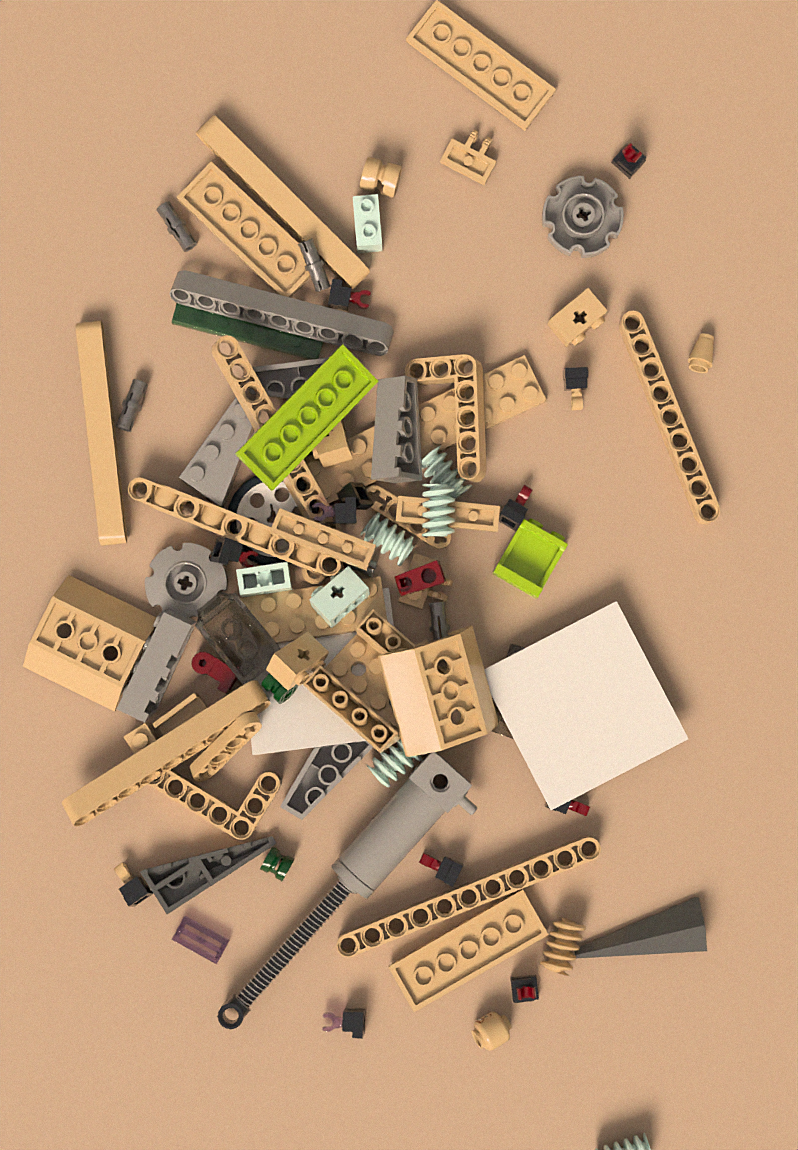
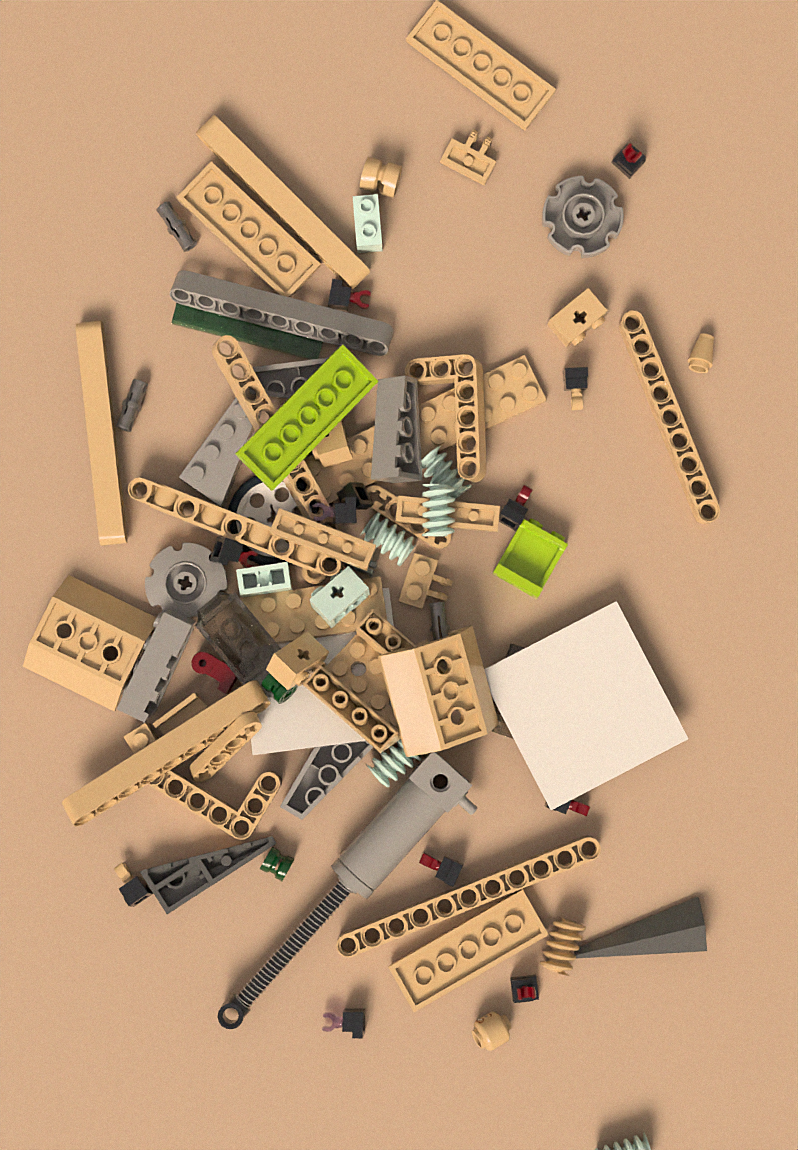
(186, 920): tile -> none
(314, 265): flat silver pin -> none
(420, 578): dark red leg -> none

